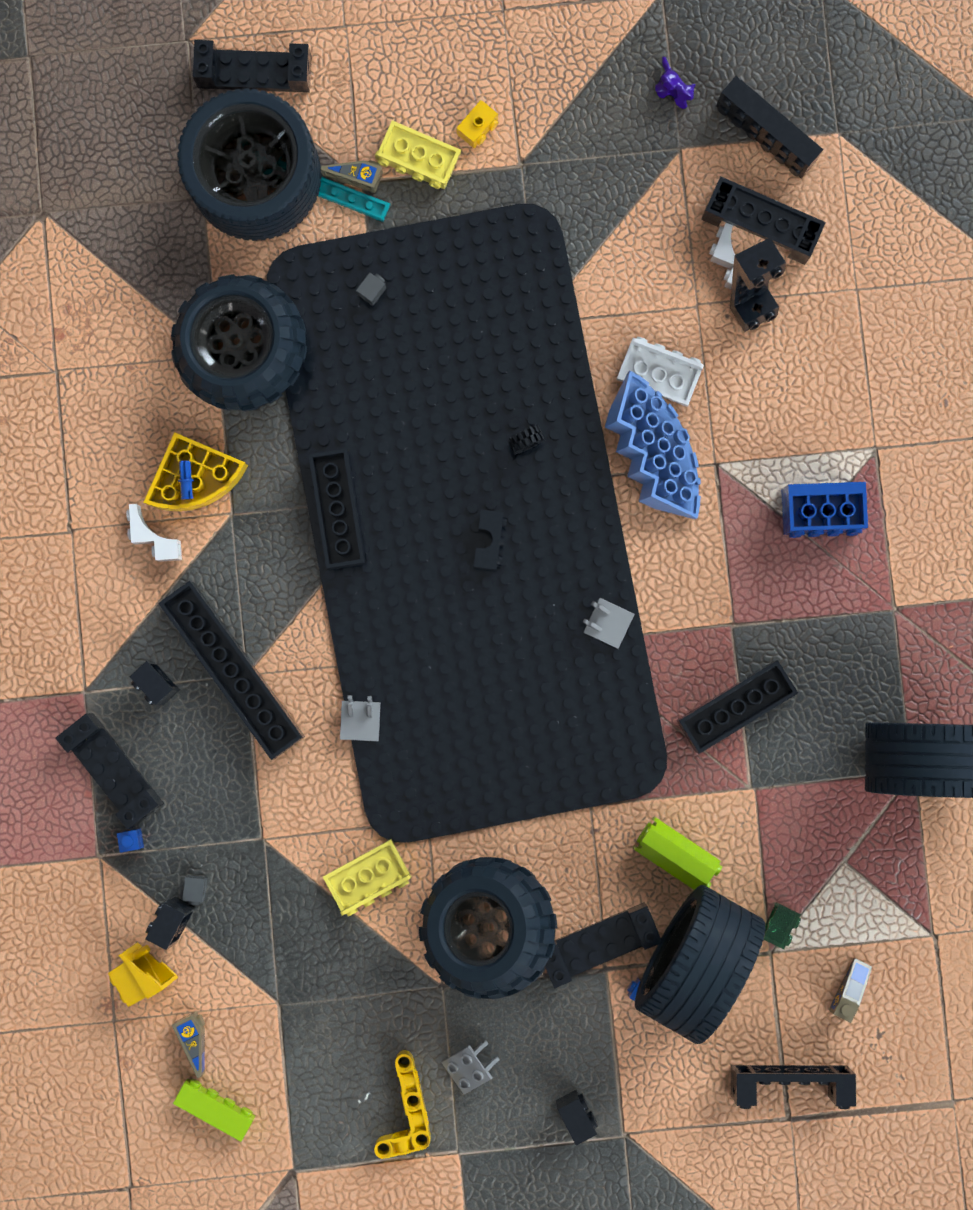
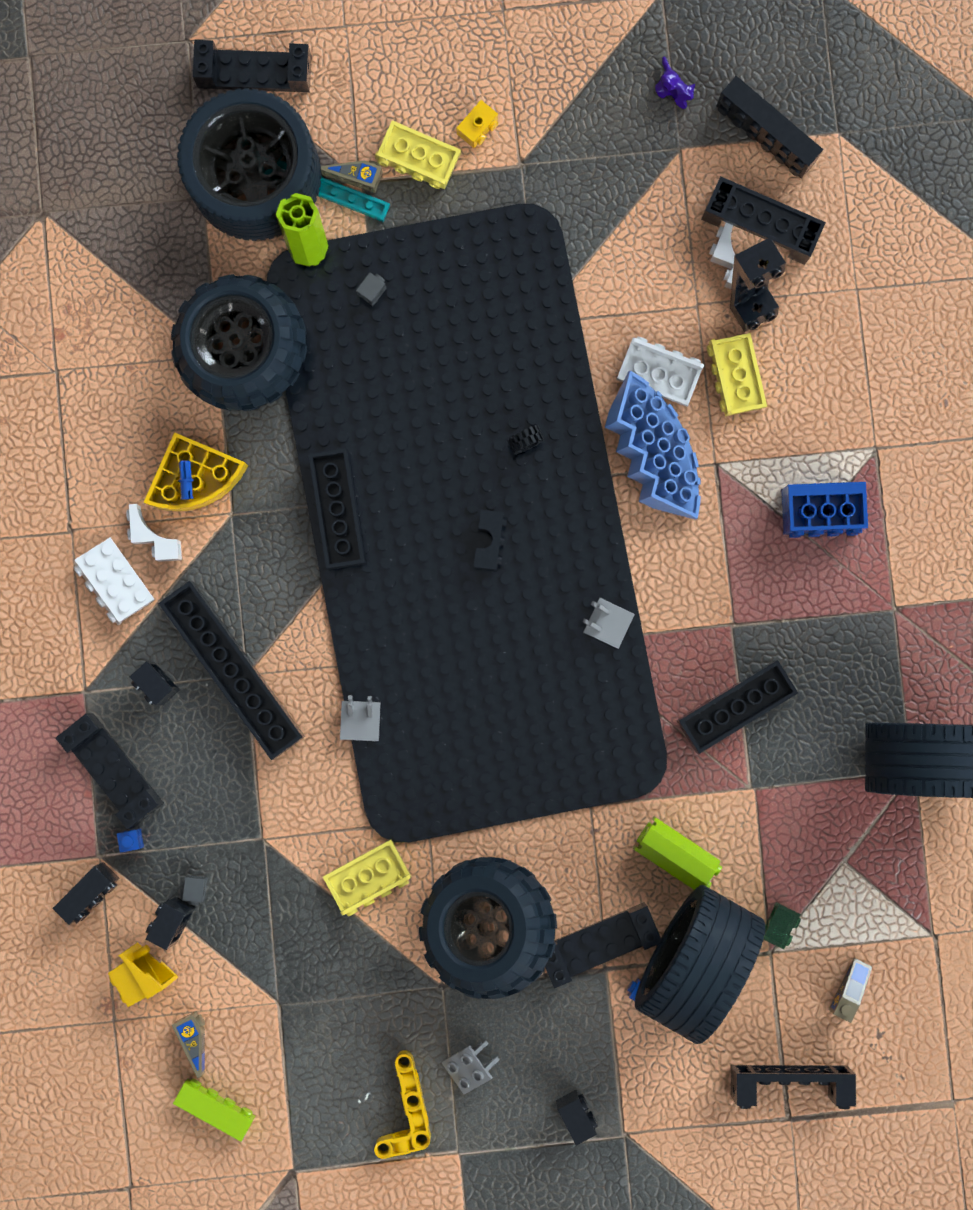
(86, 894): none -> black brick
(112, 581): none -> white bracket
(302, 229): none -> lime brick
(736, 374): none -> light yellow bracket

